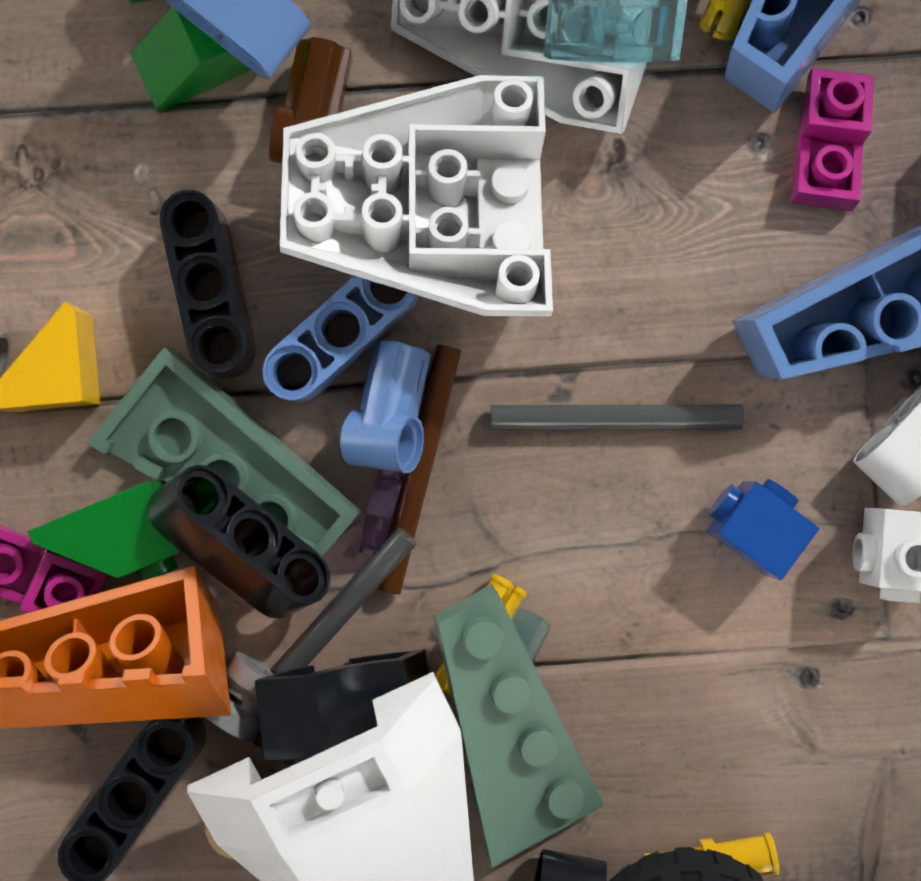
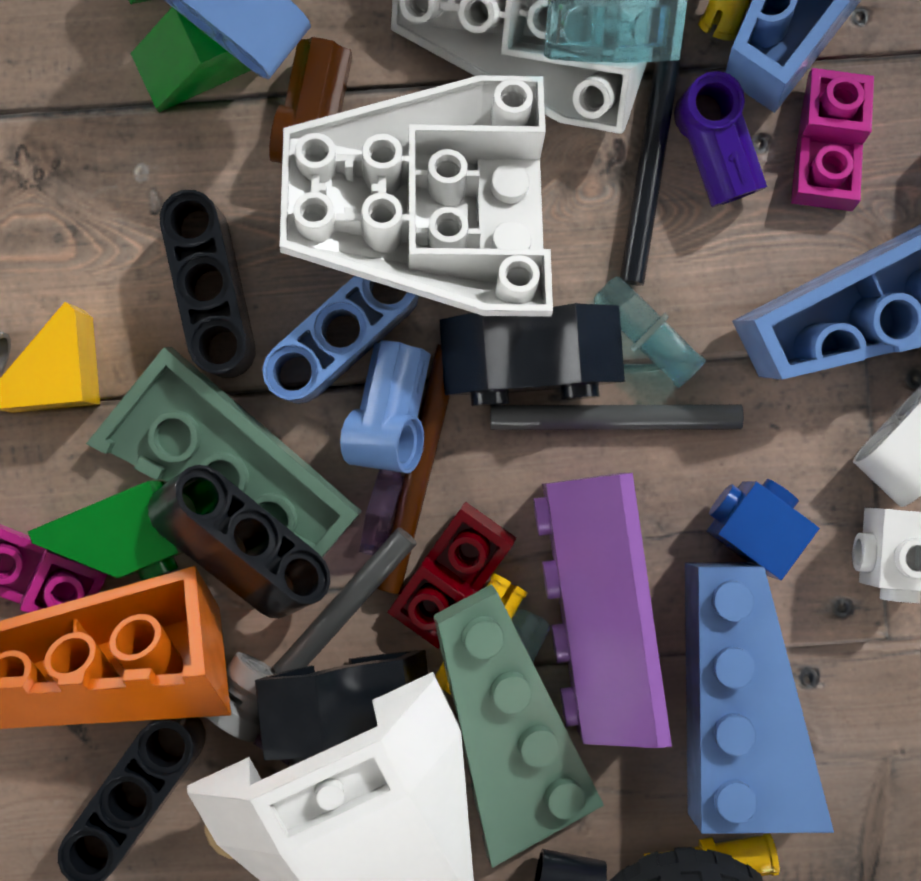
(452, 570): none -> dark red slope
(513, 354): none -> black brick
(604, 611): none -> medium lavender slope
(649, 171): none -> black bar
(651, 332): none -> clear light blue axle
(720, 146): none -> dark purple piece
(743, 713): none -> medium blue wedge

